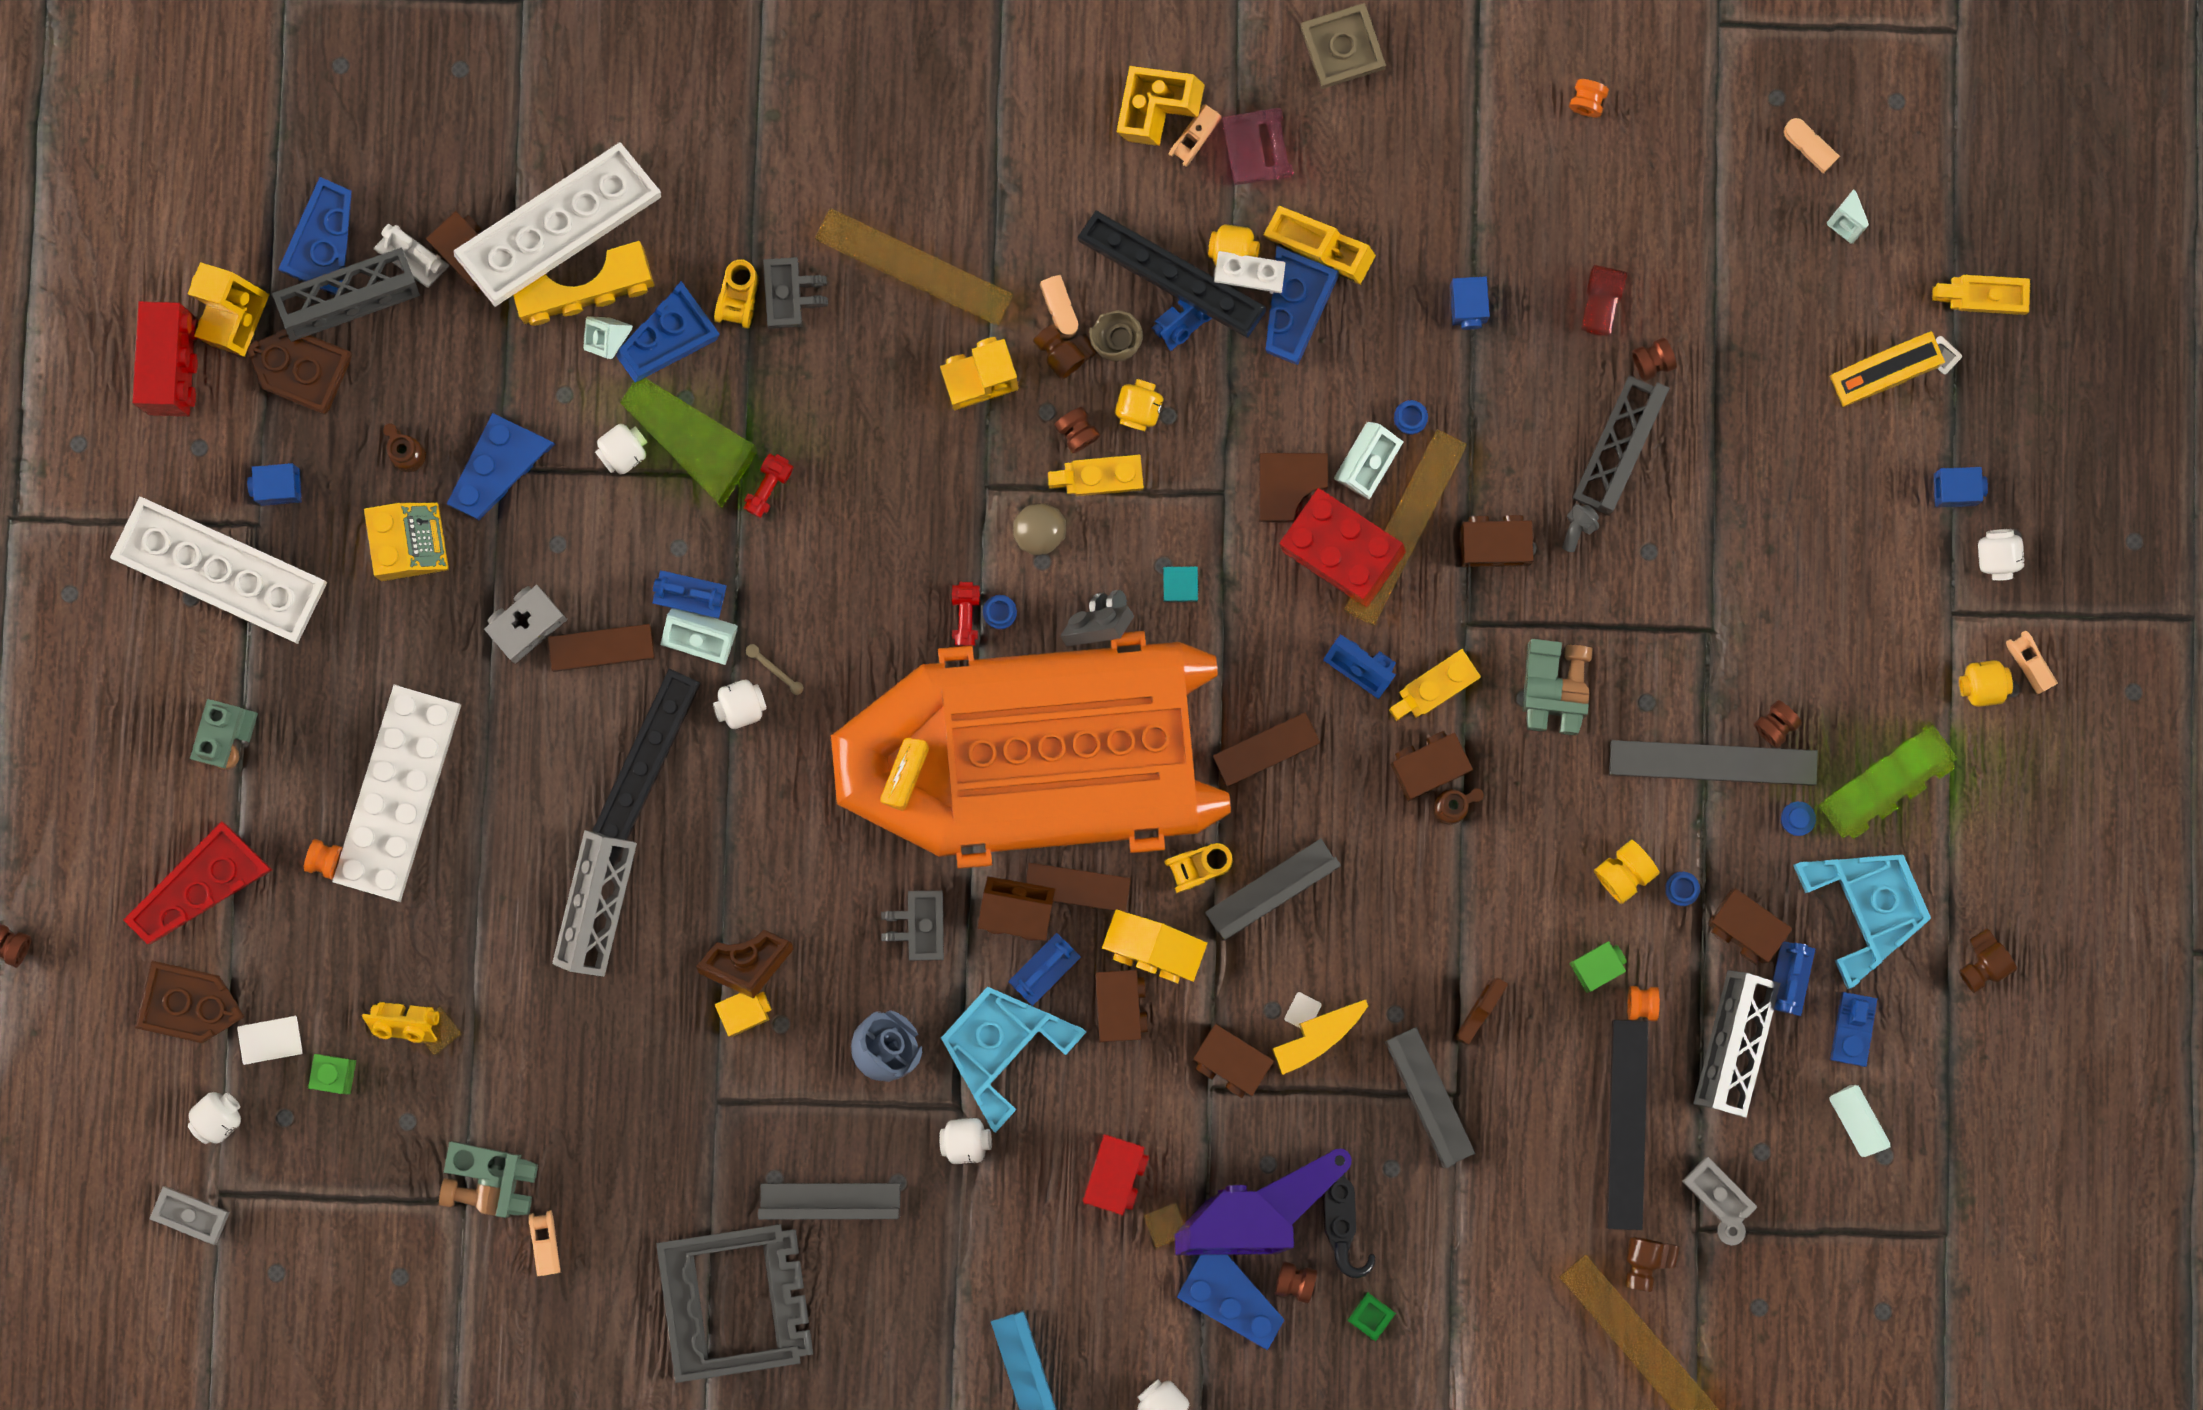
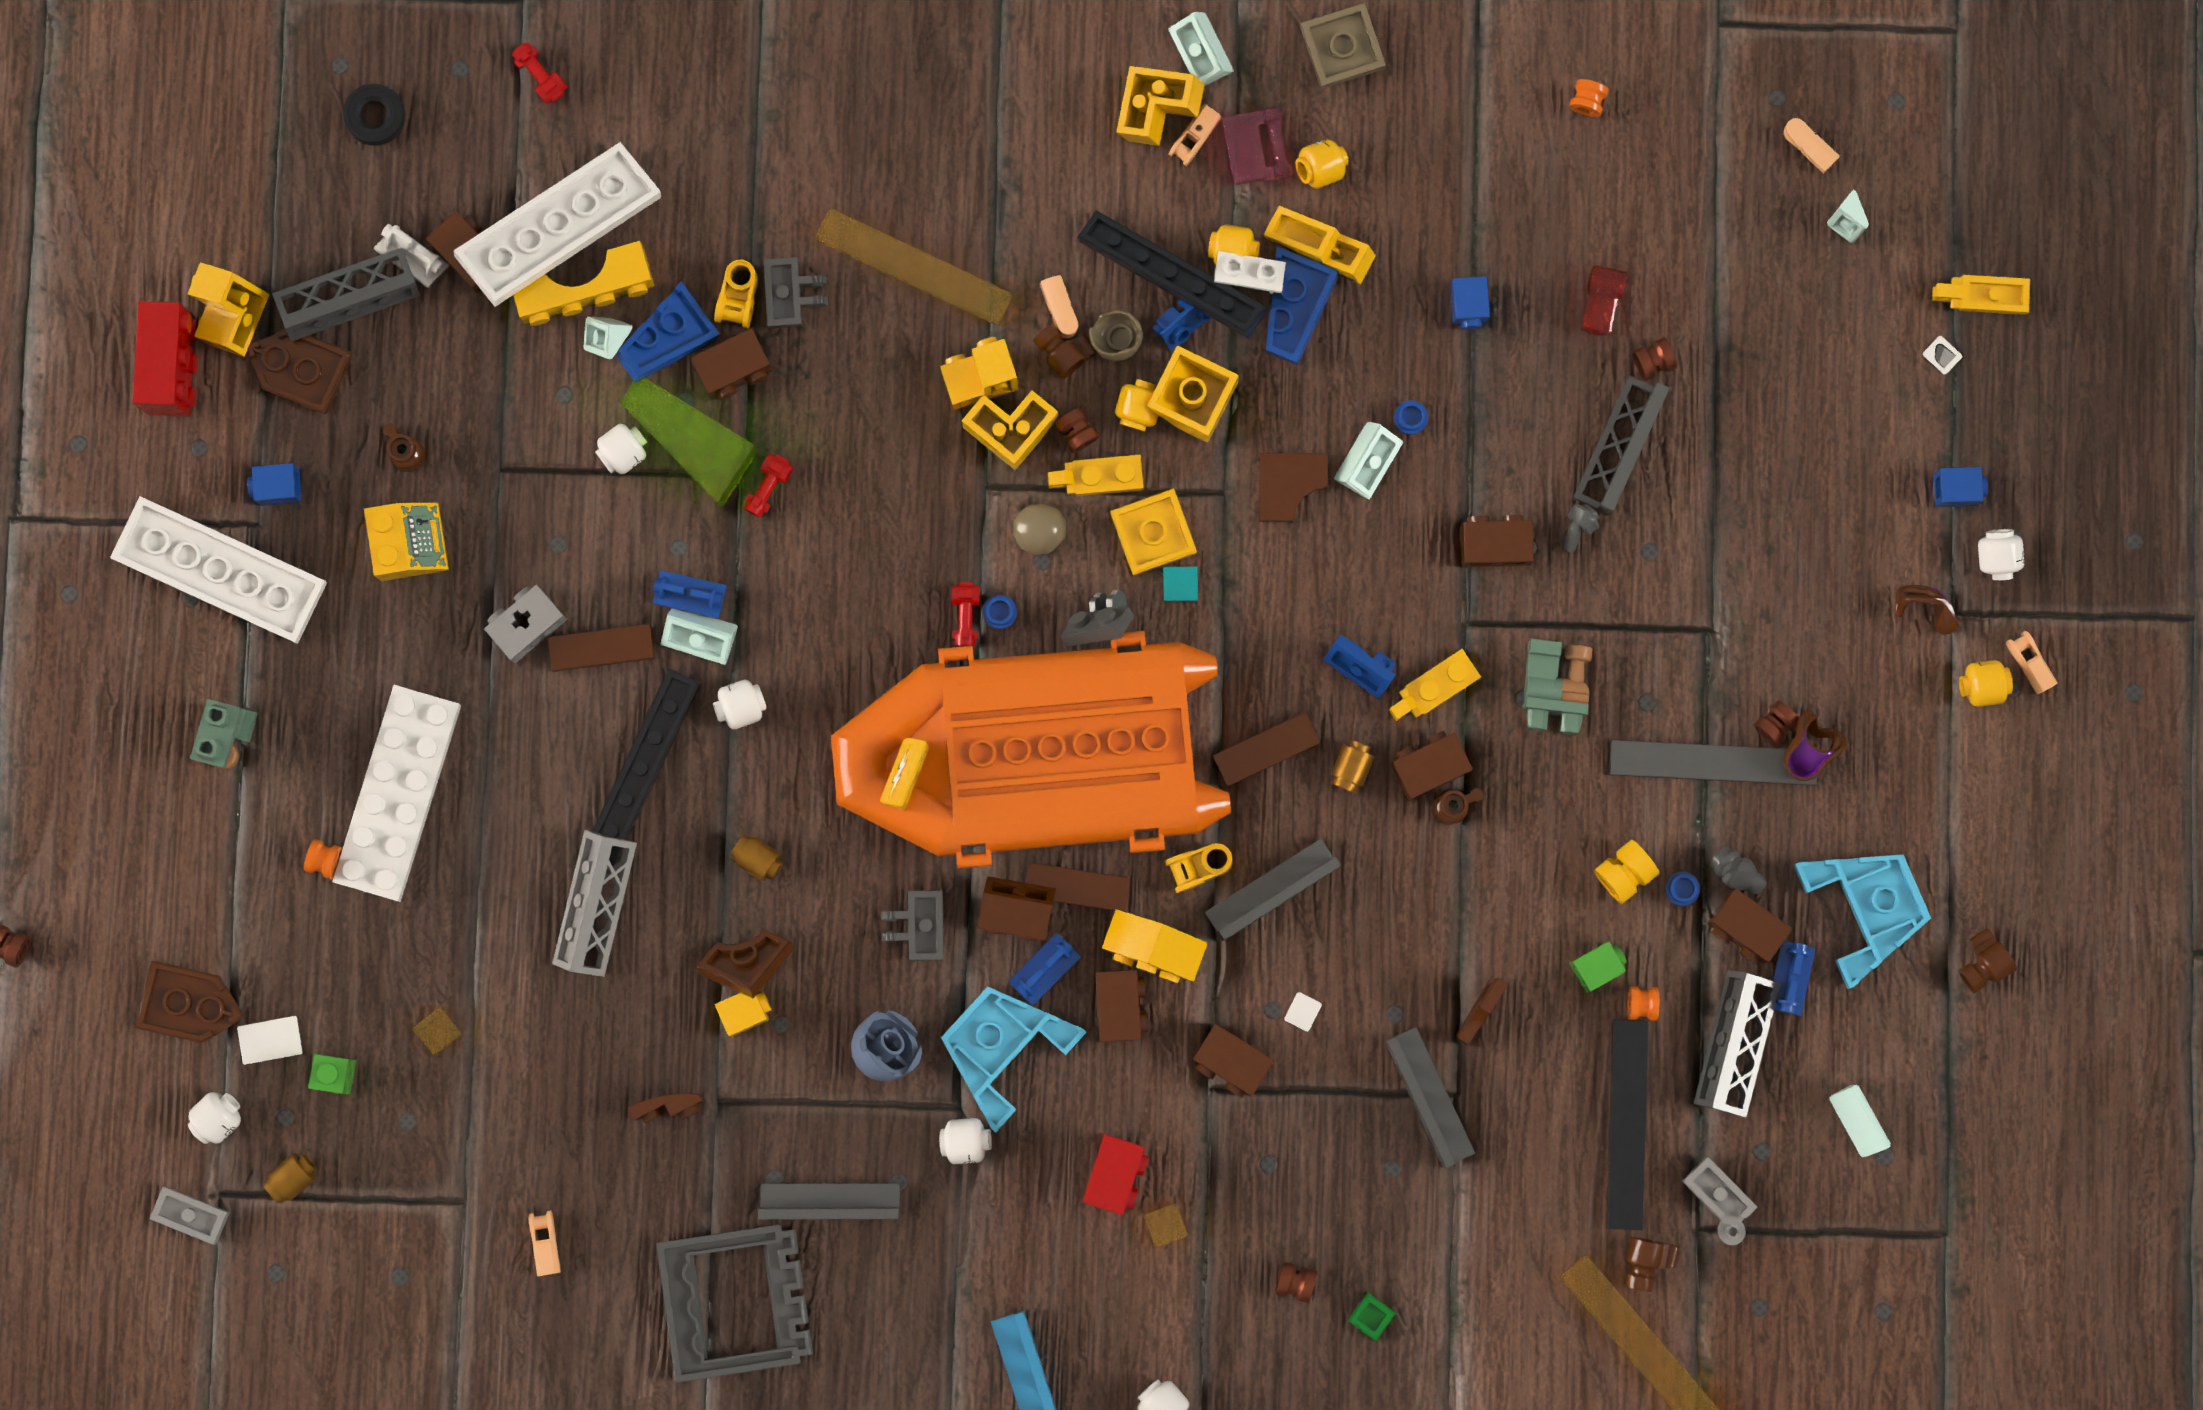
(200, 881): red wing -> none
(290, 1177): none -> pearl gold brick
(321, 235): blue wing -> none
(368, 94): none -> black tyre
(387, 1021): yellow hinge -> none
(495, 465): blue wing -> none
(496, 1177): sand green hips -> none
(550, 86): none -> red bar
(676, 1104): none -> reddish brown slope
(732, 365): none -> reddish brown brick
(753, 652): dark tan hinge -> none
(756, 858): none -> pearl gold brick
(1013, 435): none -> yellow brick
(1153, 532): none -> yellow tile
(1193, 393): none -> yellow slope
(1200, 48): none -> light aqua slope
(1228, 1296): blue wing -> none
(1263, 1219): dark purple slope -> none
(1318, 1037): yellow slope -> none
(1321, 163): none -> yellow head
(1342, 547): red brick -> none
(1352, 766): none -> pearl gold brick
(1414, 512): clear yellow tile -> none
(1737, 871): none -> dark grey animal
(1798, 818): blue plate -> none
(1803, 759): none -> reddish brown piece
(1853, 1029): blue hinge -> none
(1887, 369): yellow slope -> none
(1889, 781): clear neon green wedge -> none
(1944, 615): none -> reddish brown piece

